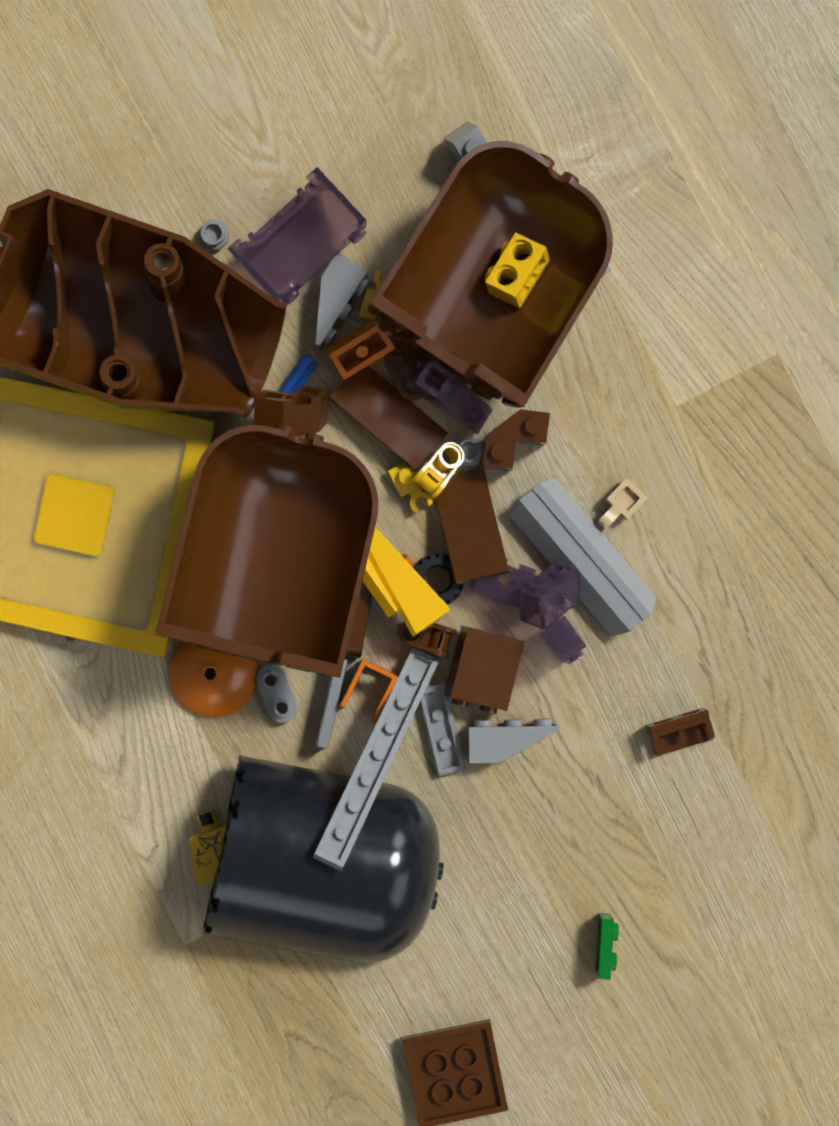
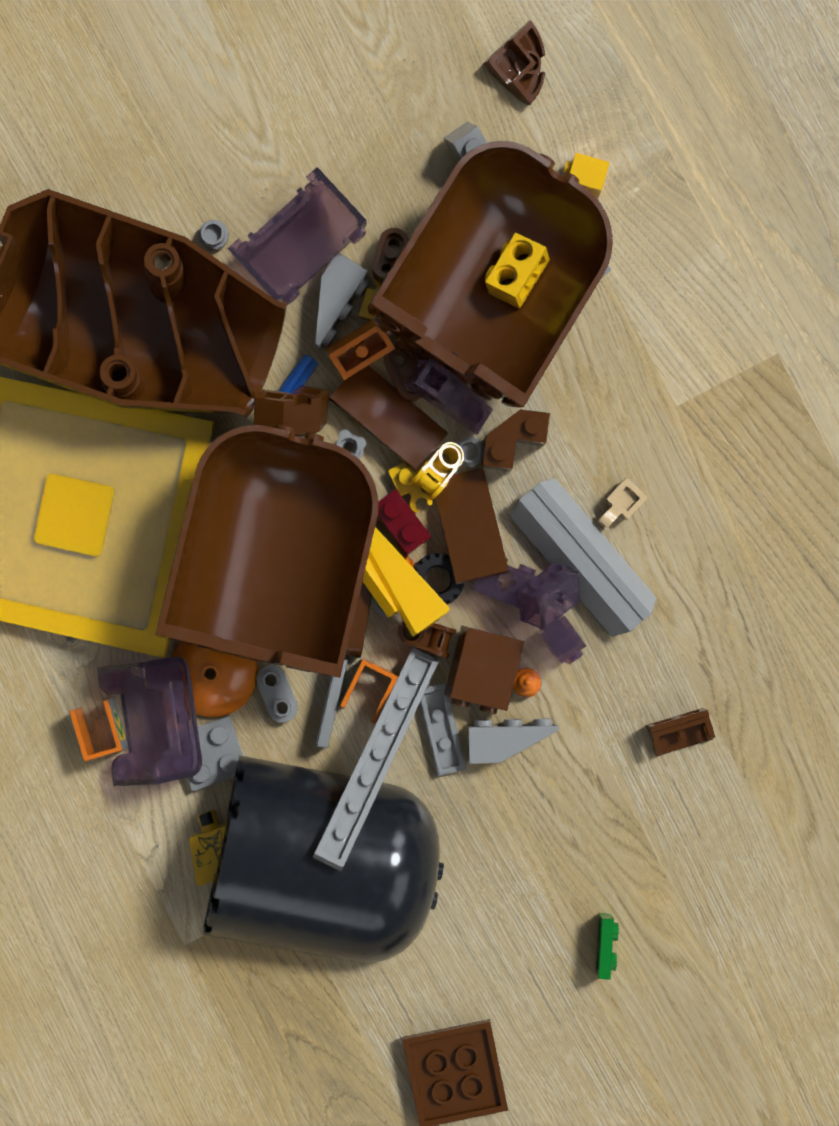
(84, 736): none -> orange piece
(156, 719): none -> clear purple windscreen
(219, 753): none -> light grey plate
(346, 437): none -> light grey brick
(386, 256): none -> reddish brown plate
(402, 522): none -> dark red brick
(519, 63): none -> reddish brown brick
(527, 682): none -> orange plate
(589, 171): none -> yellow brick

